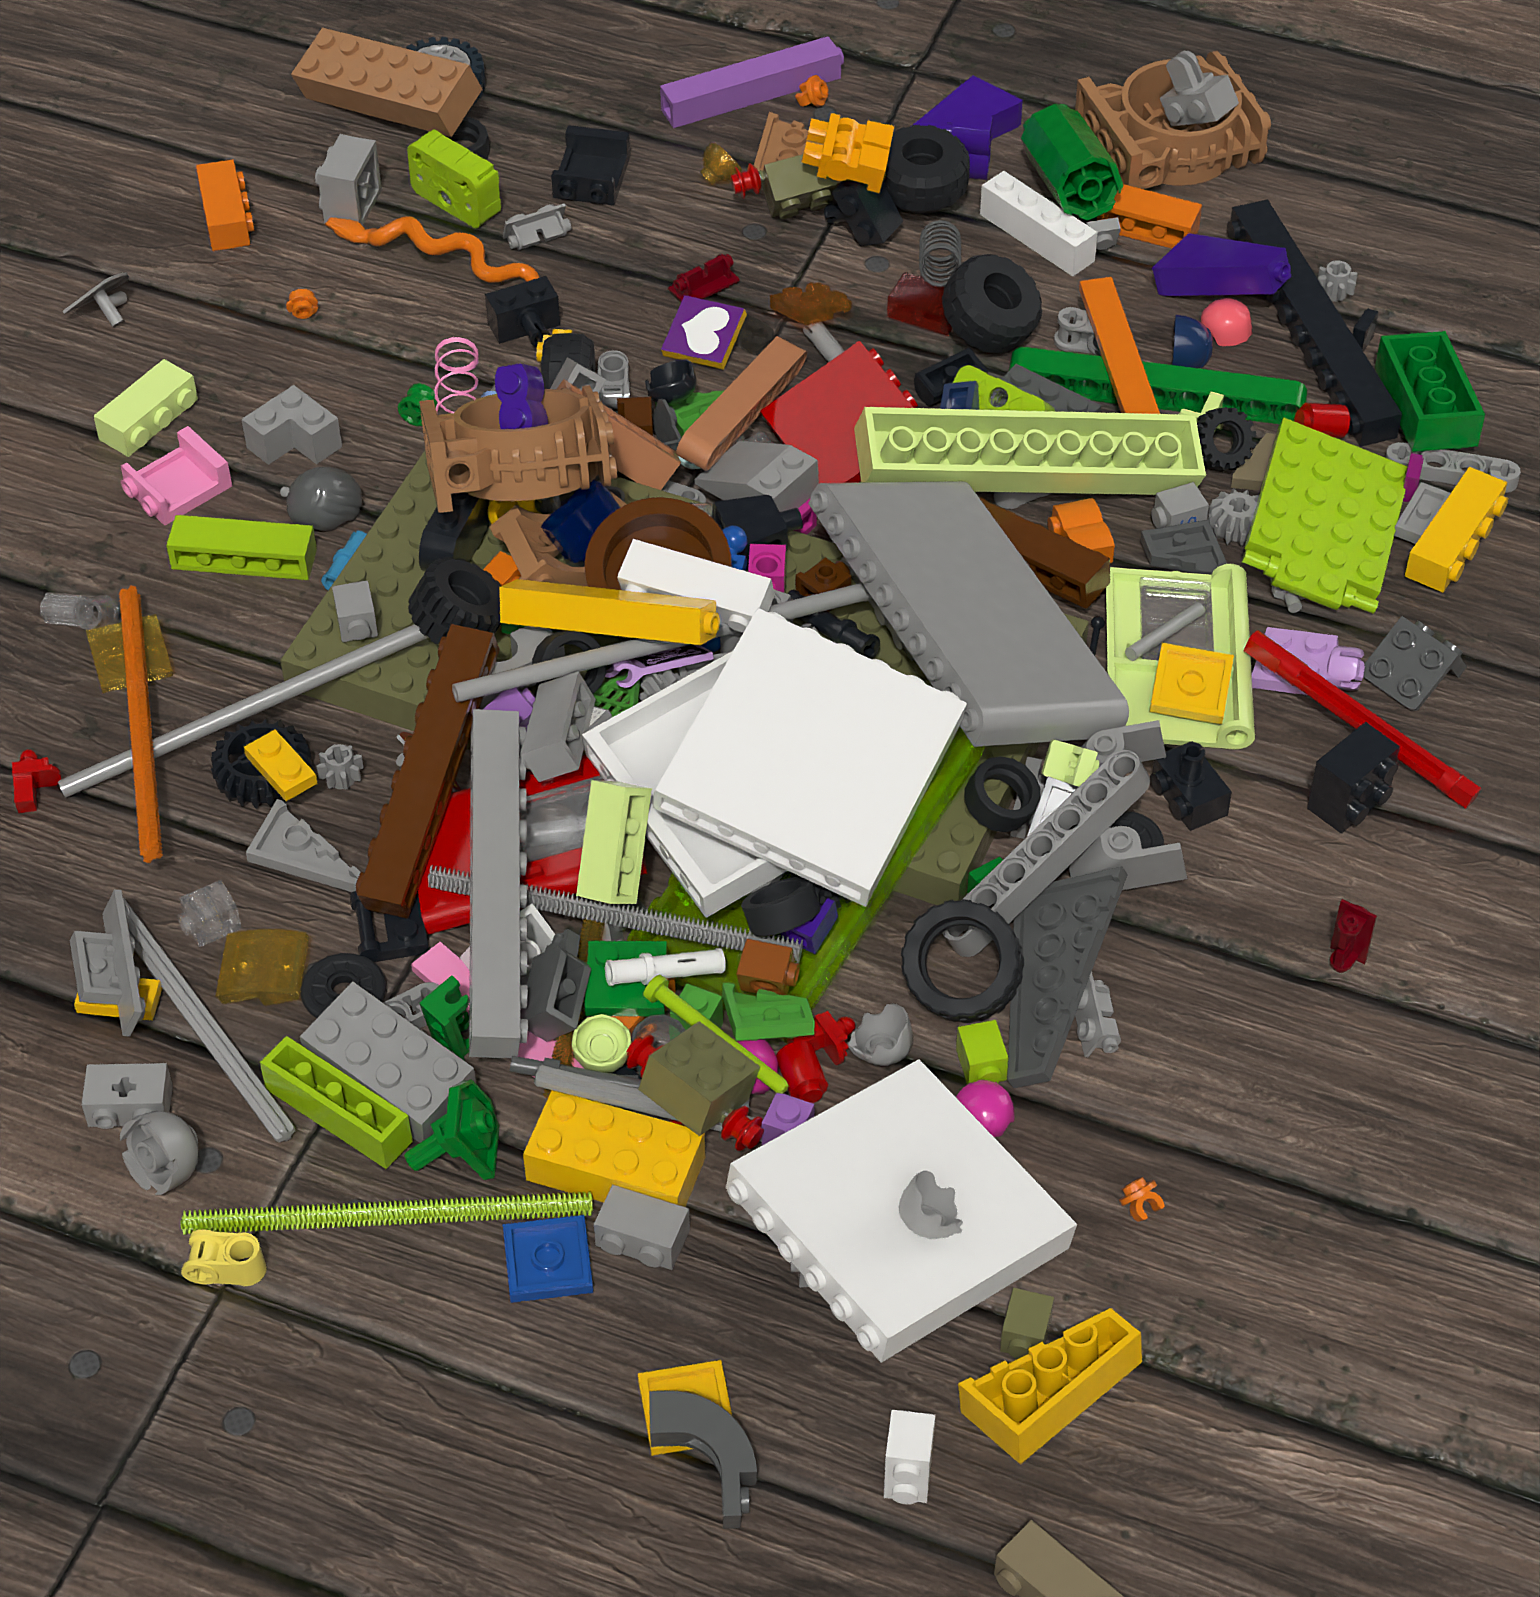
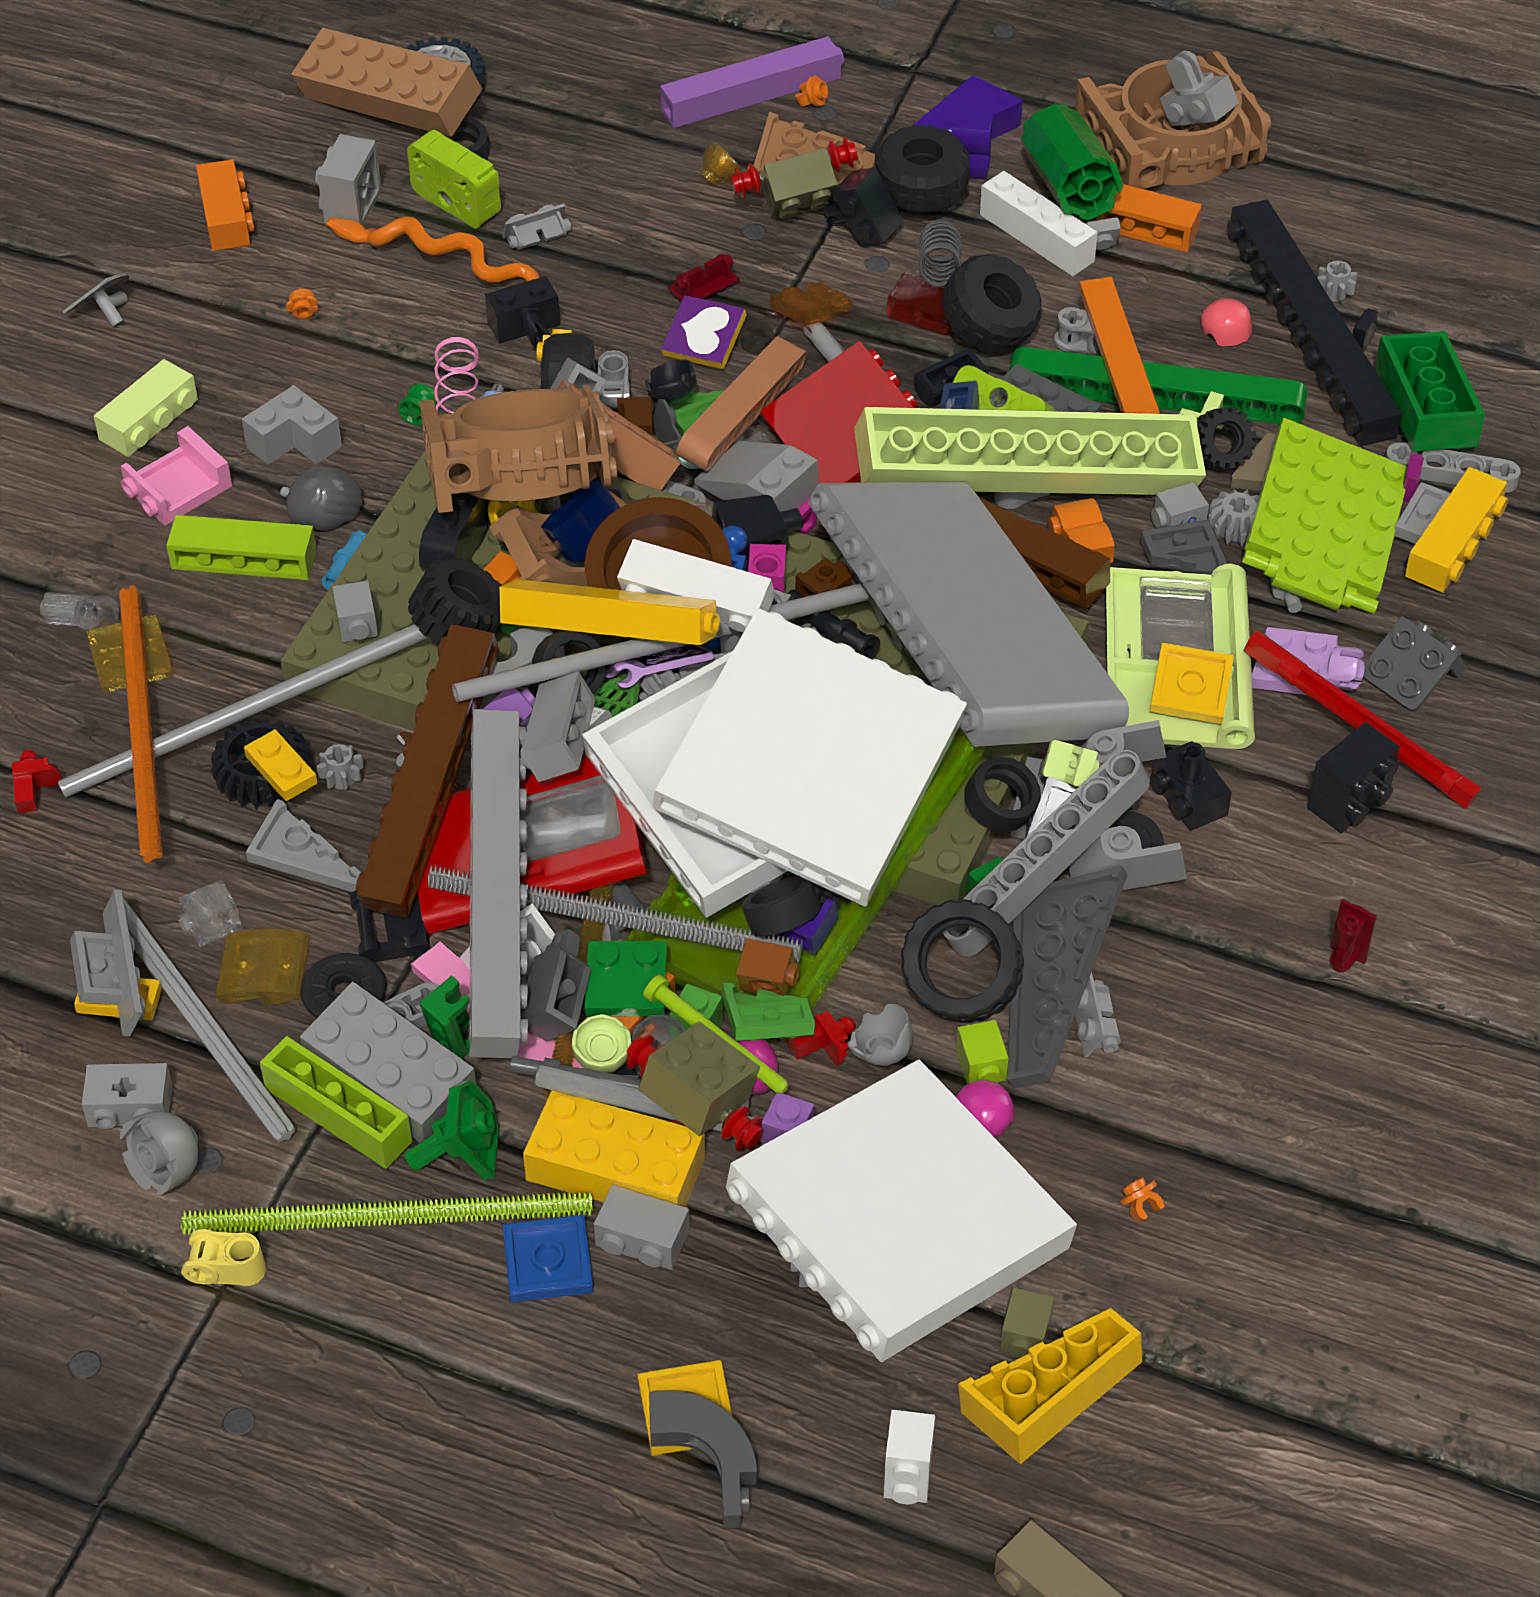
(521, 394): dark purple brick -> none
(592, 165): black panel -> none
(613, 842): yellowish green brick -> none
(669, 966): white pin -> none
(802, 1071): red brick -> none
(849, 150): light orange hips -> none
(928, 1208): light grey hair -> none
(1097, 624): black hinge -> none
(1164, 631): light grey bar -> none
(1191, 343): dark blue helmet -> none
(1220, 268): dark purple slope -> none
(1325, 418): red brick -> none

